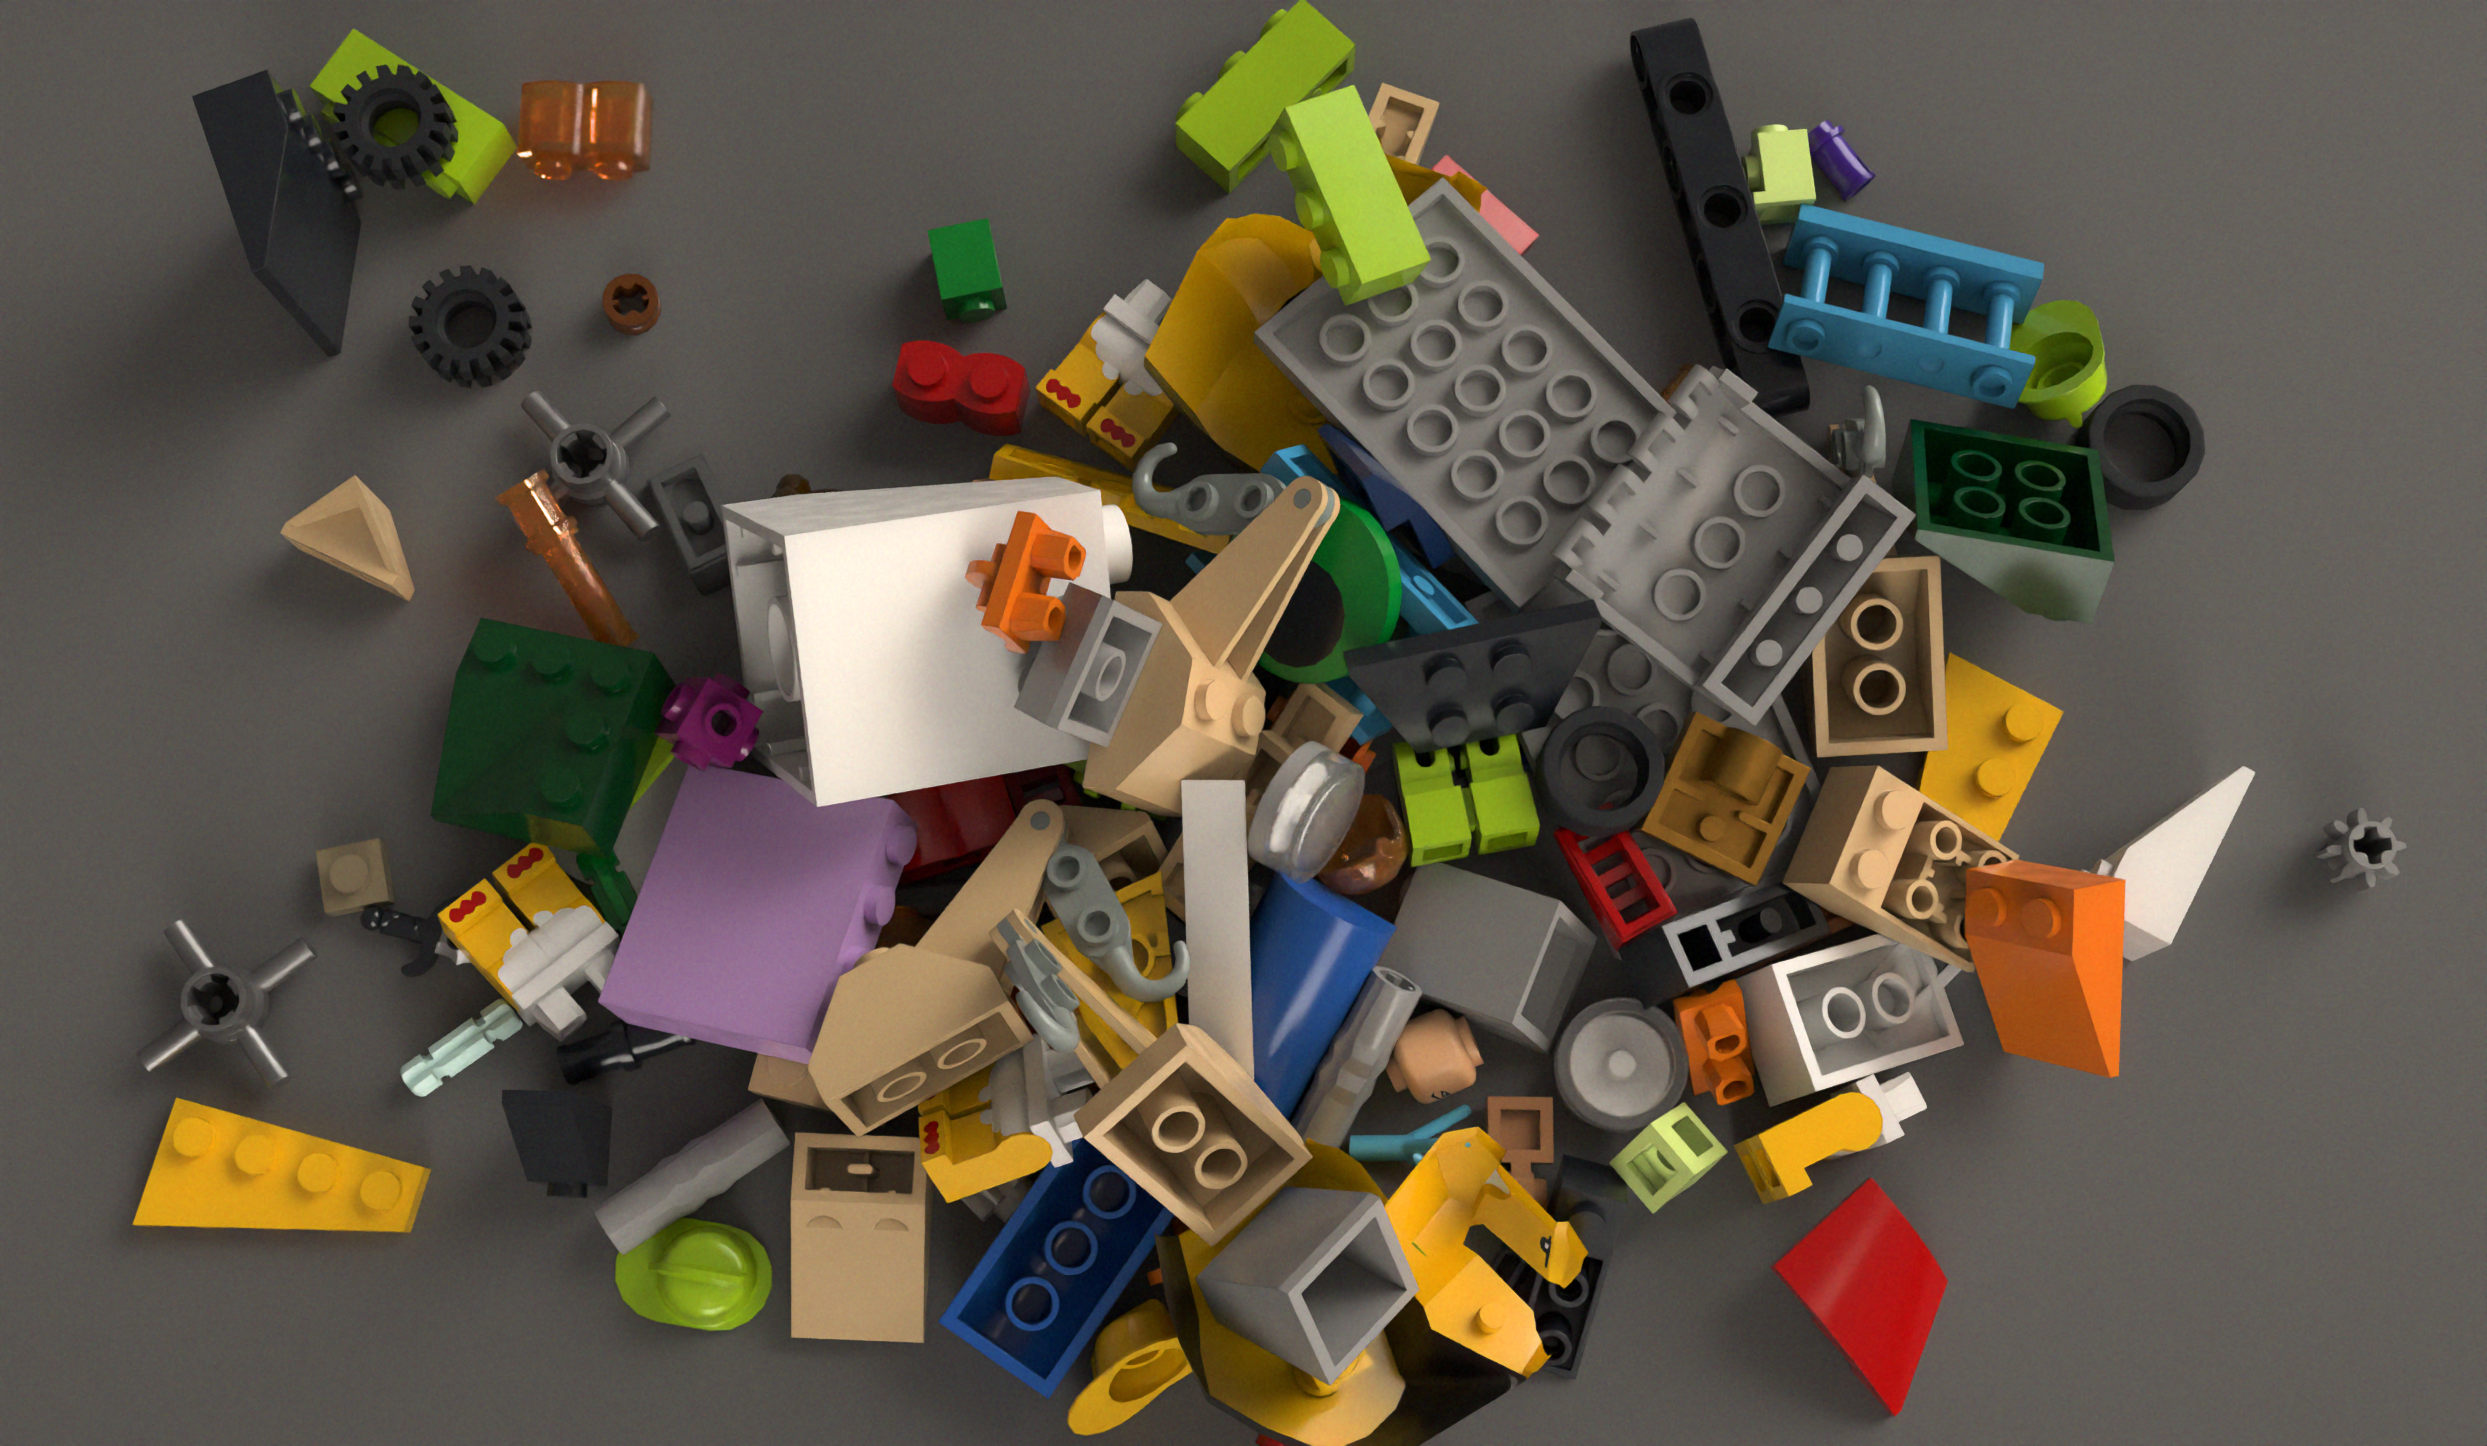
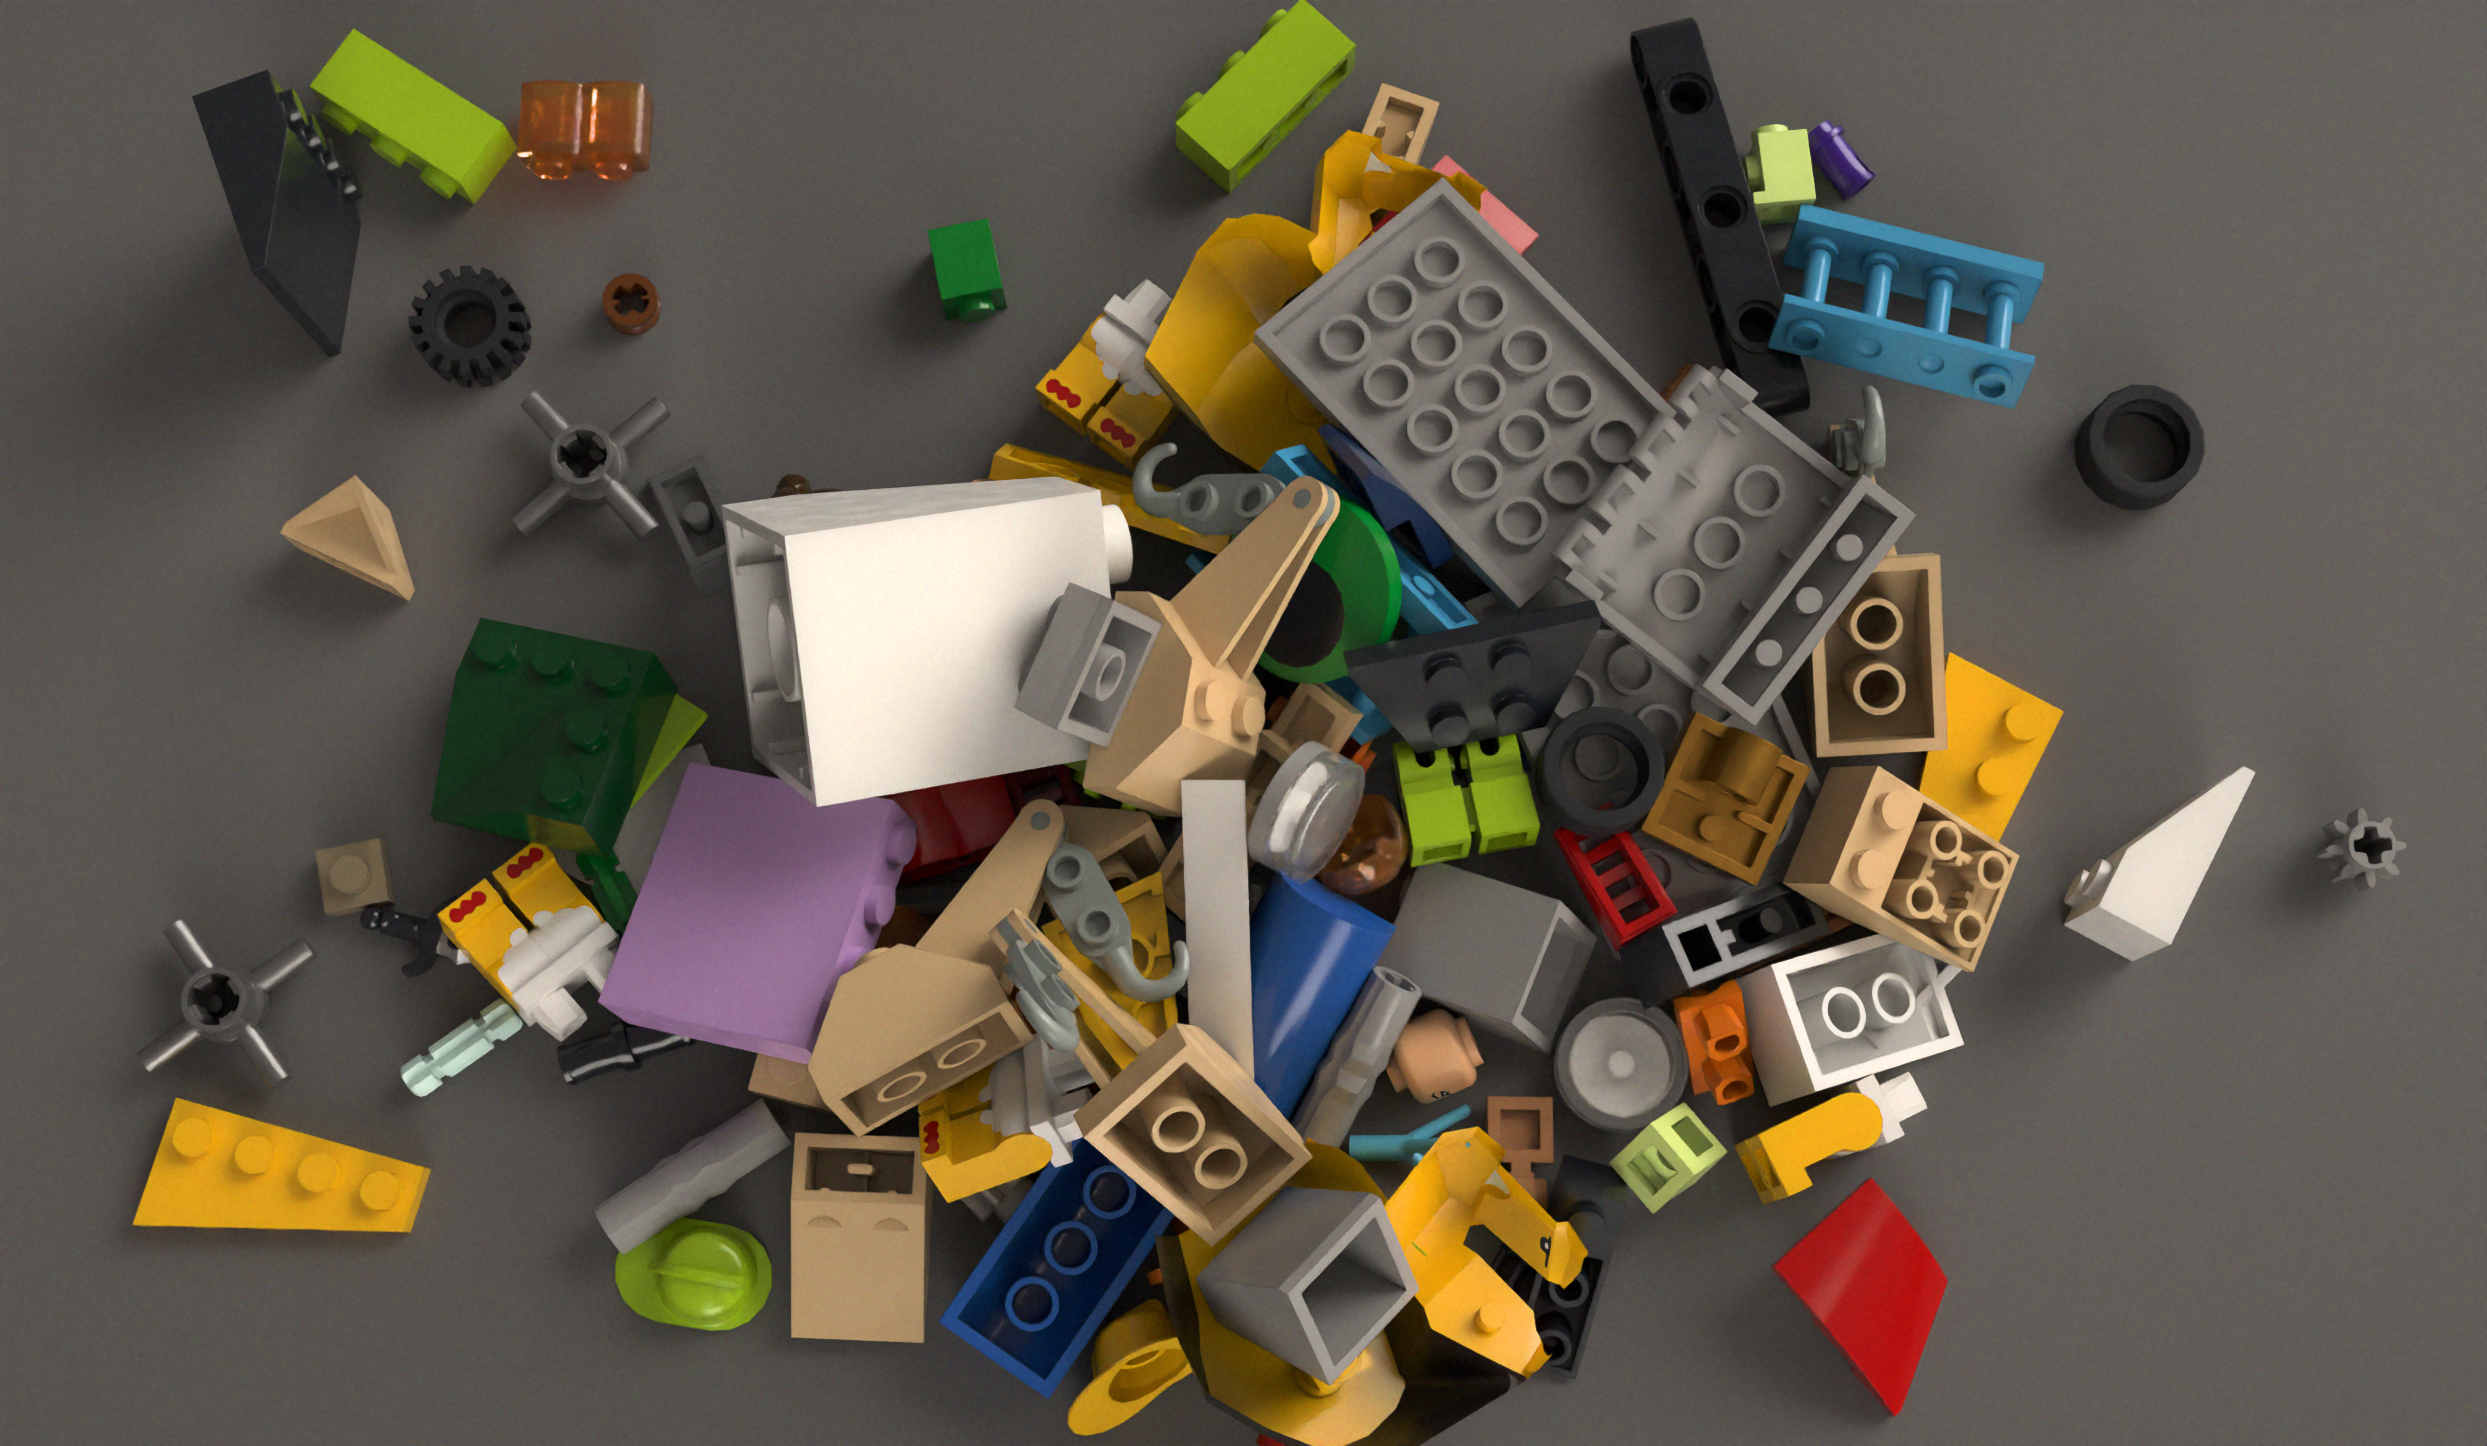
(376, 99): black tyre -> none
(553, 536): clear orange pin -> none
(560, 1139): black slope -> none
(689, 715): magenta brick -> none
(946, 387): red brick -> none
(1018, 581): orange hips -> none
(1348, 195): lime brick -> none
(2011, 514): dark green slope -> none
(2050, 960): orange slope -> none
(2068, 360): lime piece -> none

